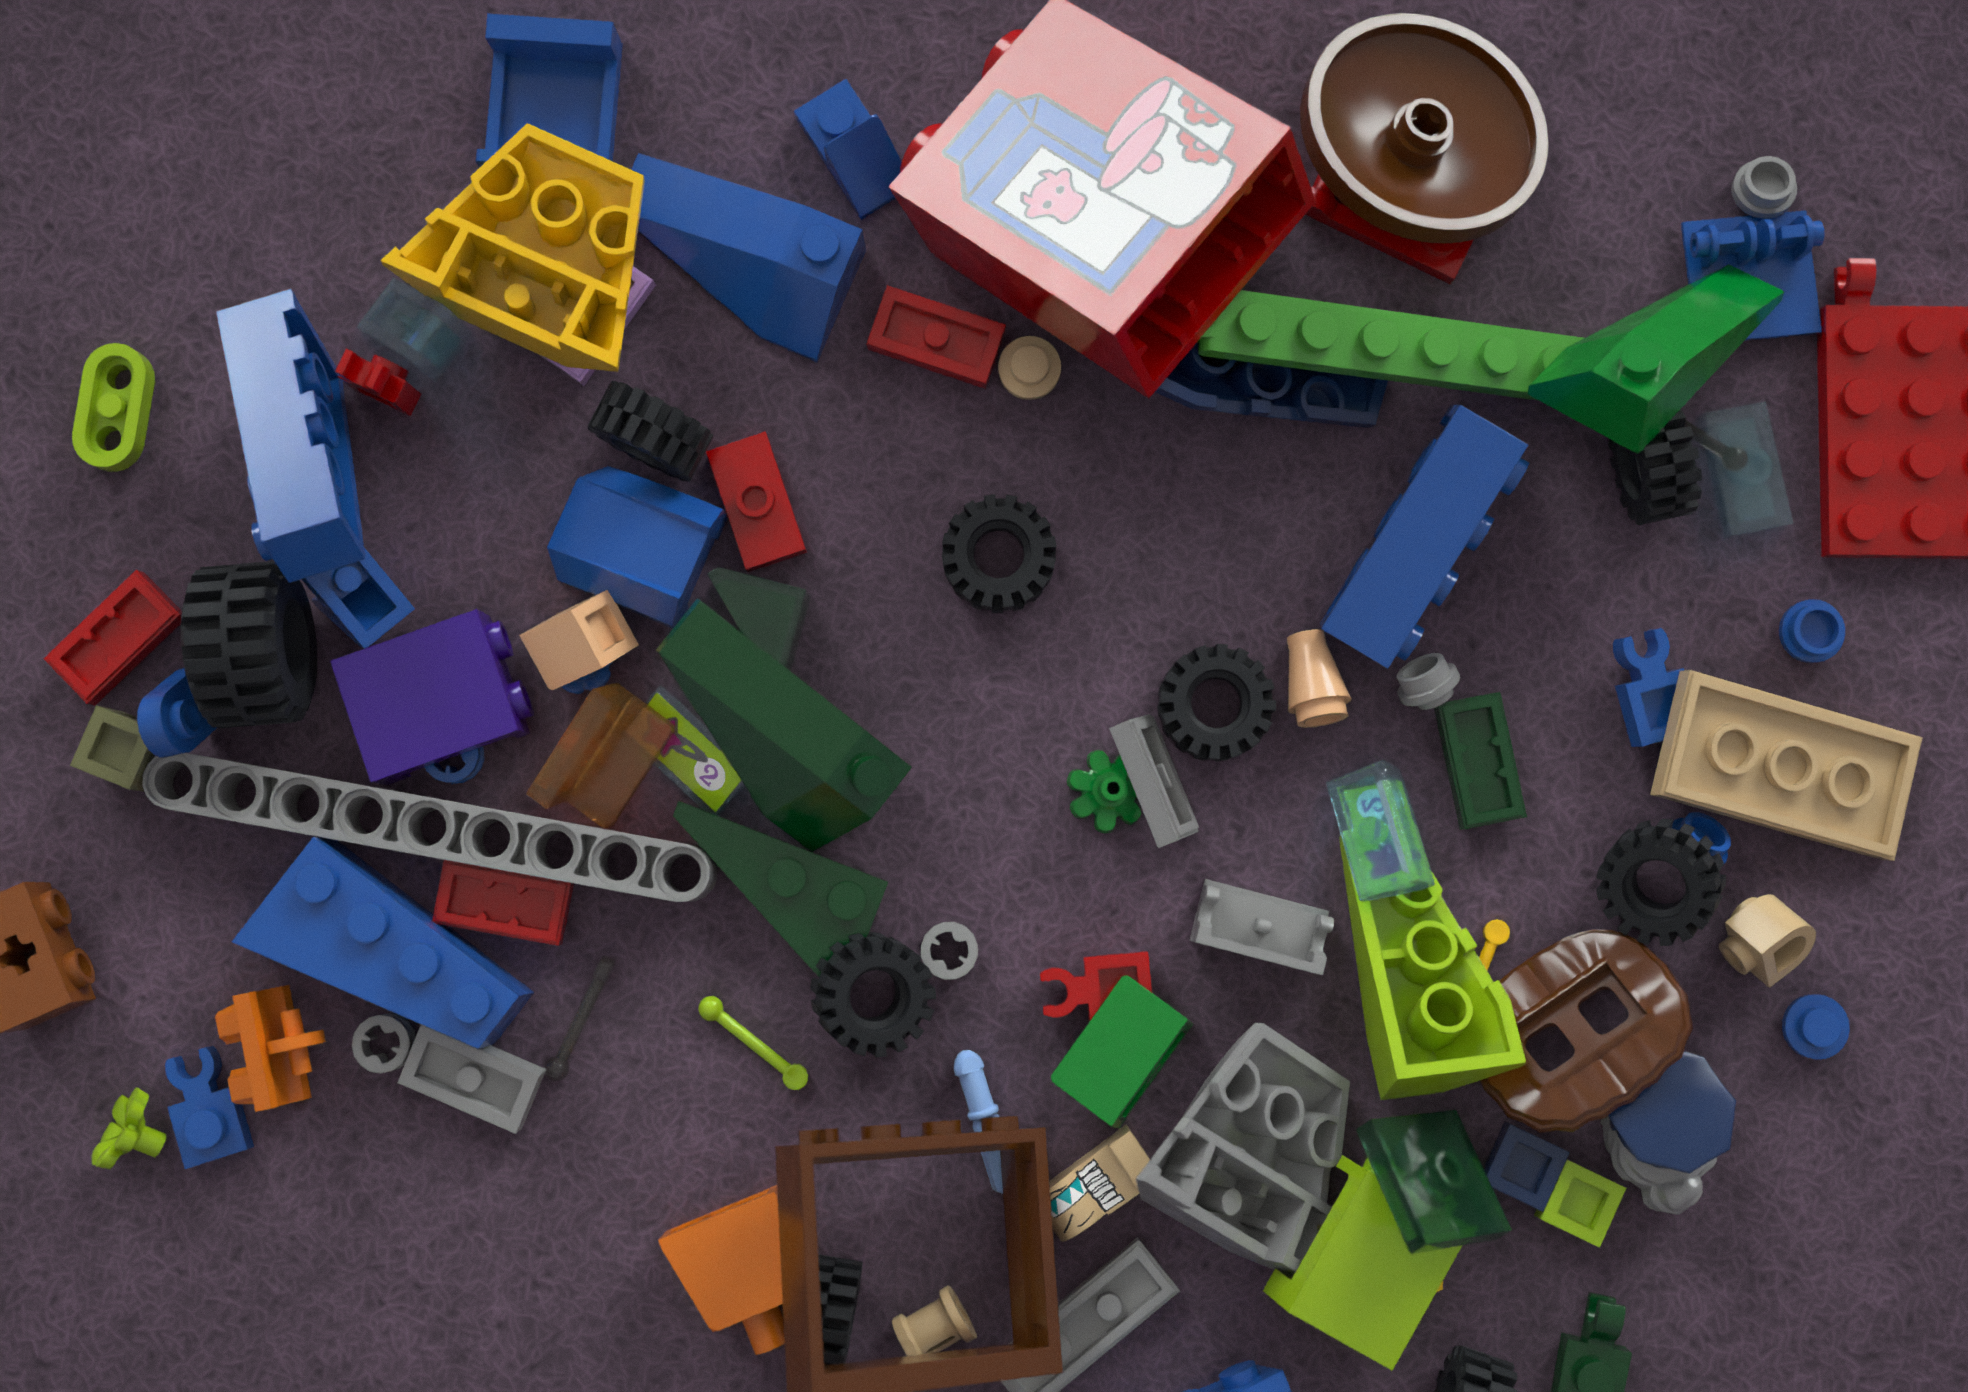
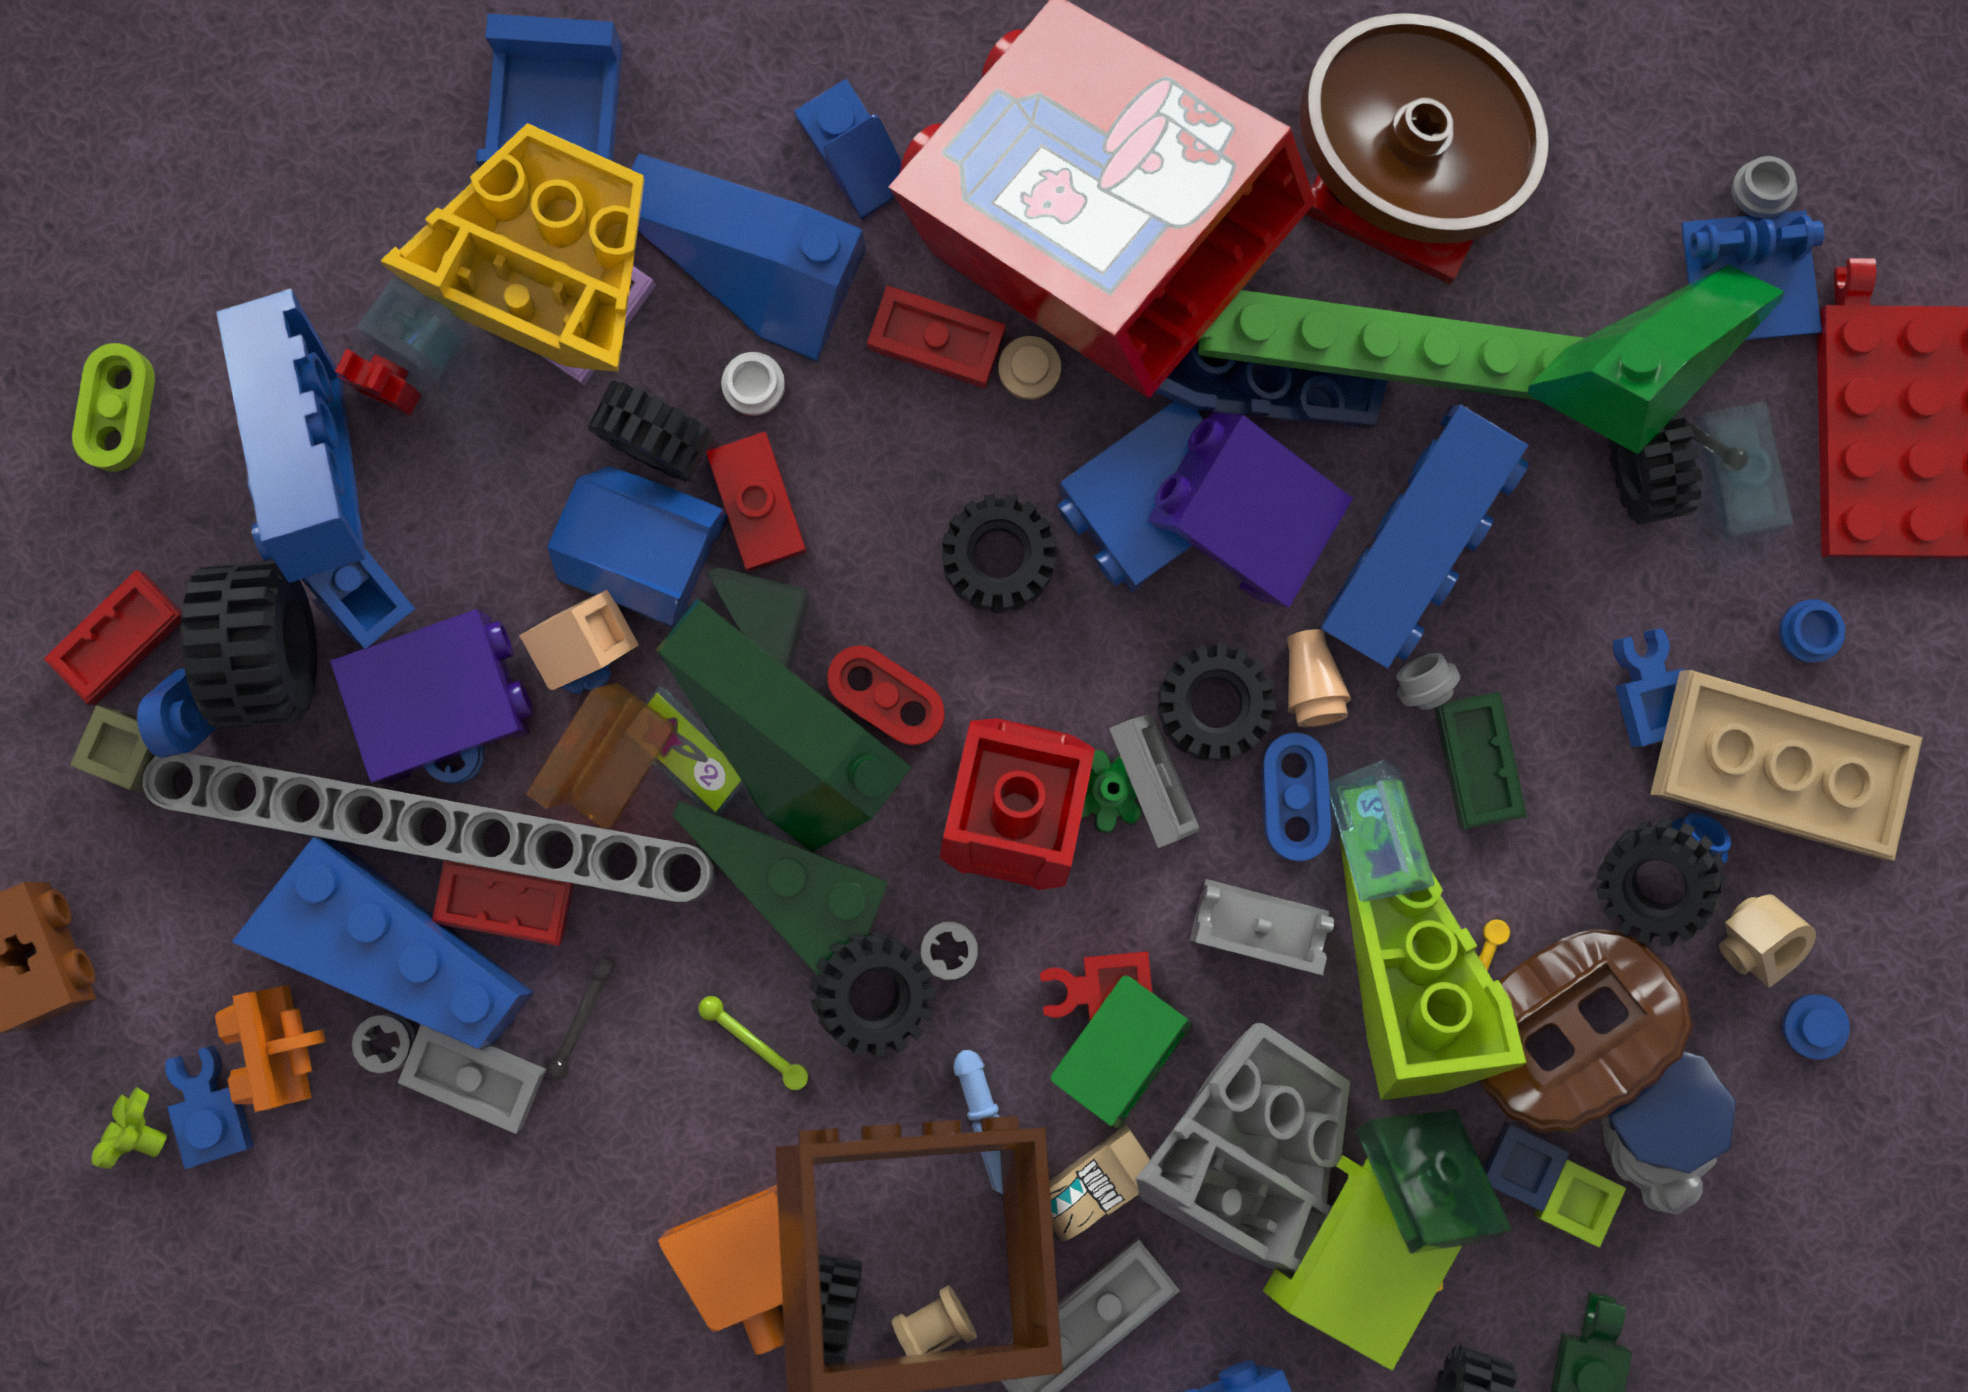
(753, 383): none -> white plate
(887, 695): none -> red plate
(1017, 803): none -> red slope
(1118, 492): none -> blue panel
(1250, 506): none -> dark purple panel
(1296, 797): none -> blue plate

